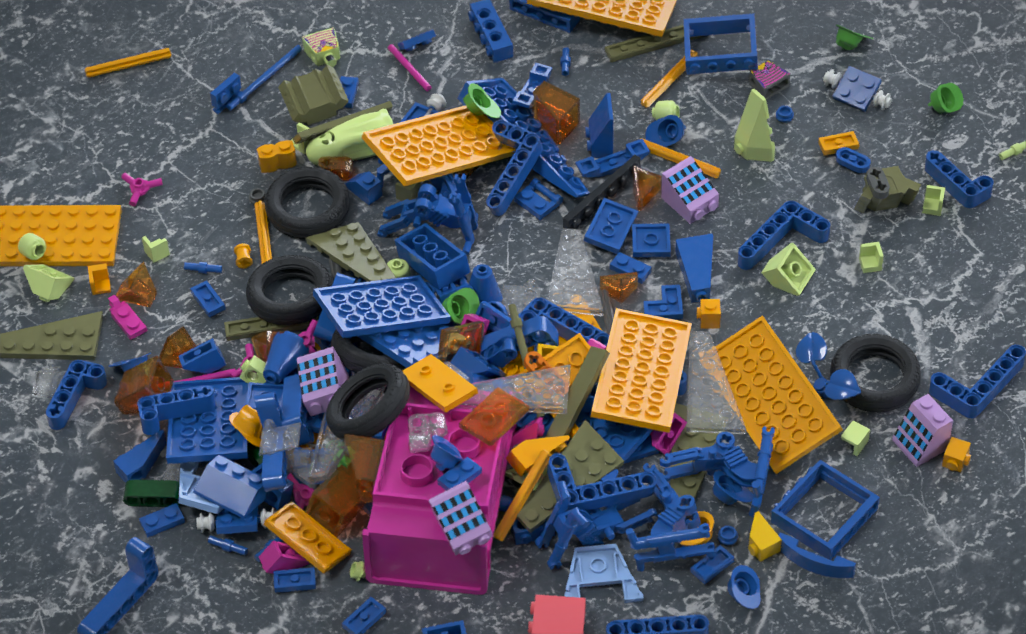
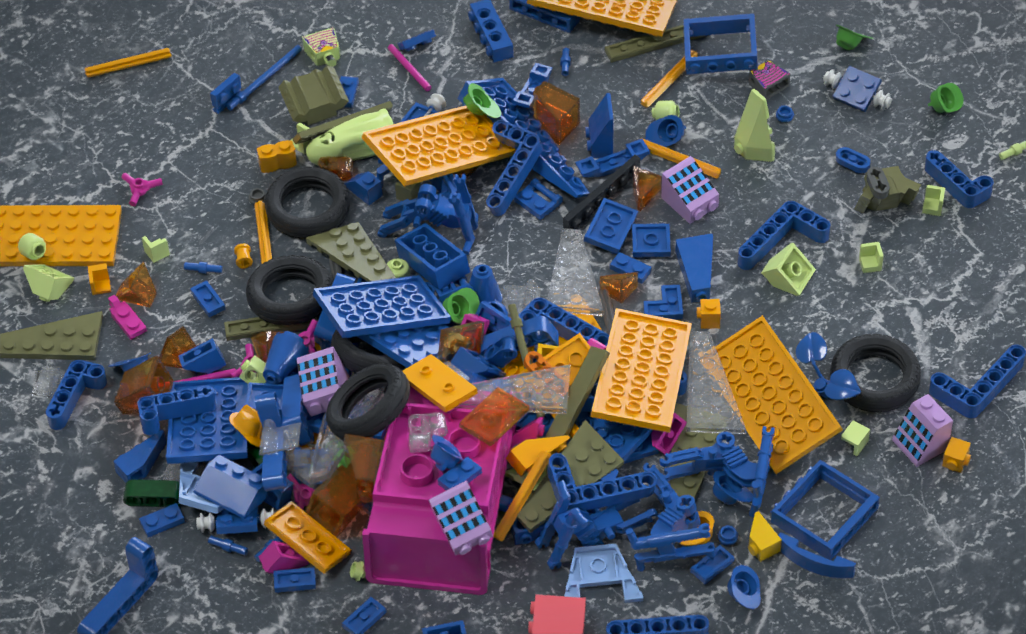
(832, 143): light orange plate -> none

